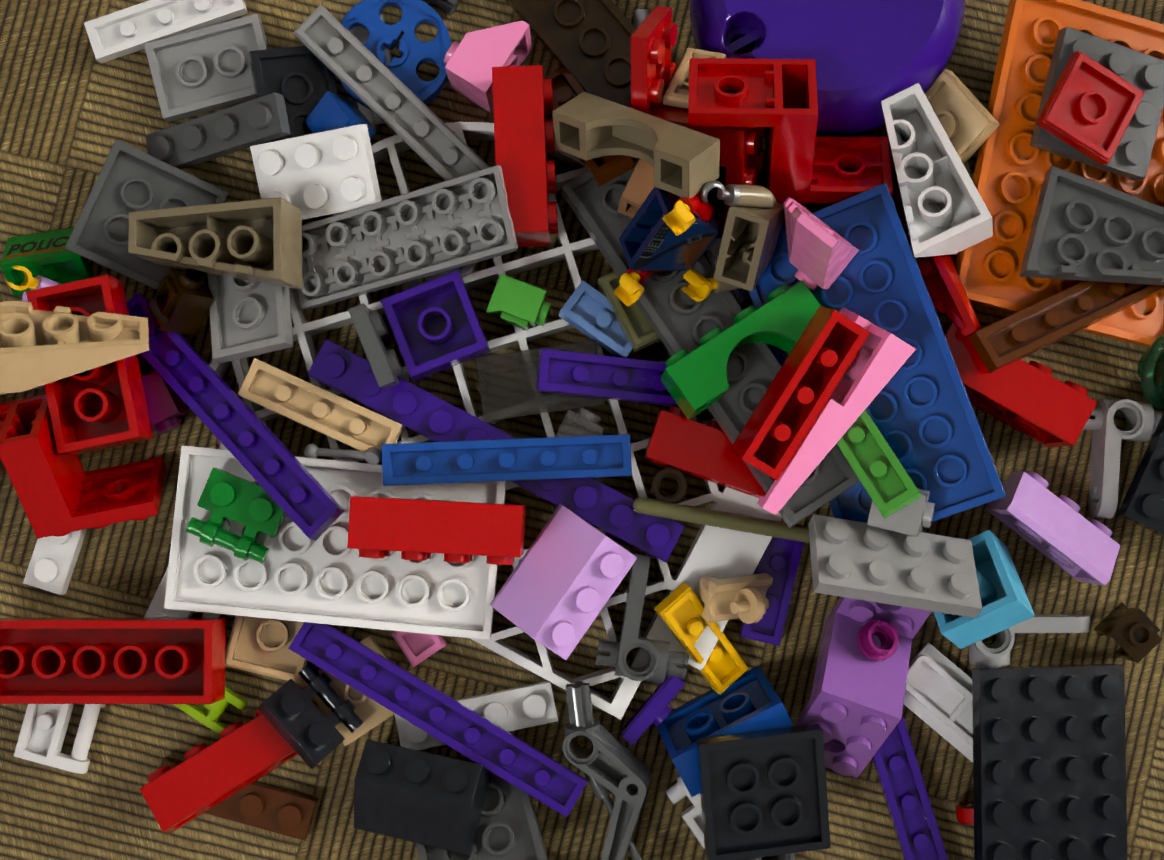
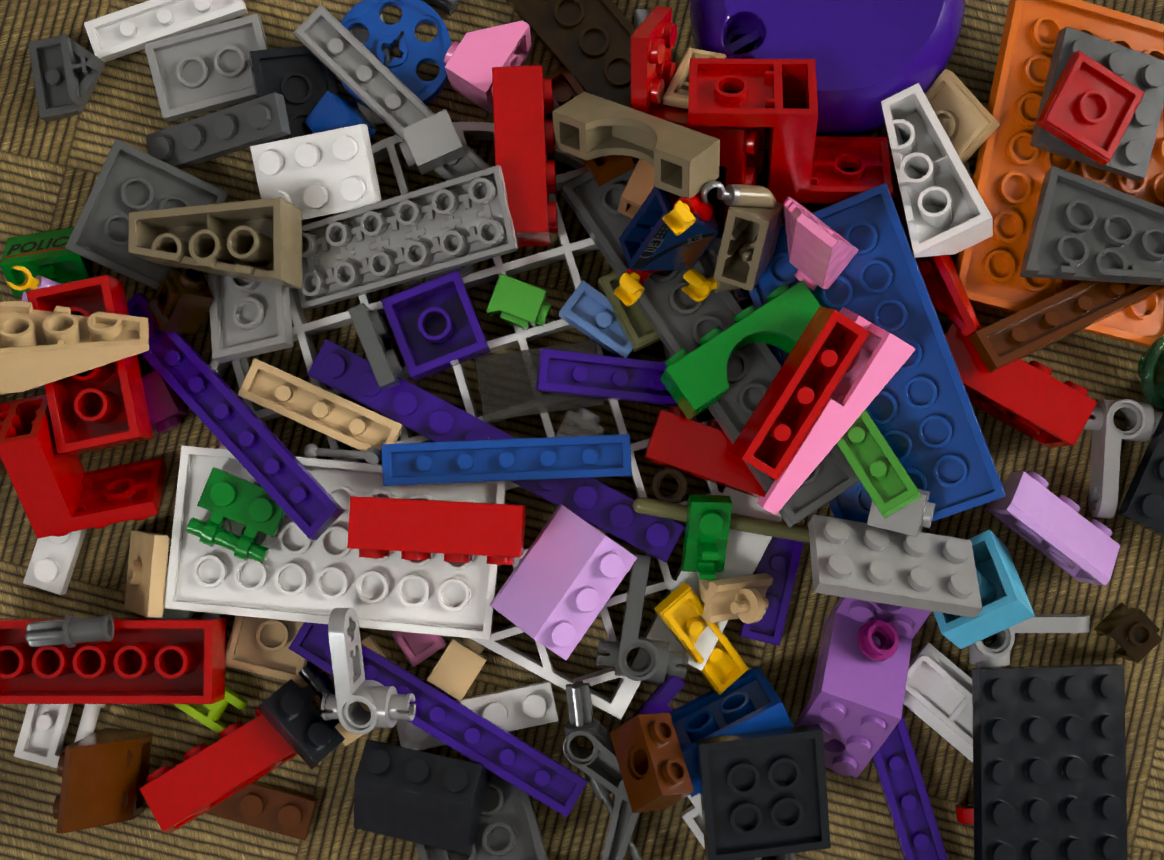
(63, 76): none -> dark grey slope
(70, 631): none -> dark grey axle
(102, 779): none -> reddish brown slope
(147, 573): none -> tan plate
(351, 686): none -> light grey piece
(431, 142): none -> light grey brick
(458, 667): none -> tan brick
(651, 762): none -> reddish brown brick
(706, 535): none -> green plate

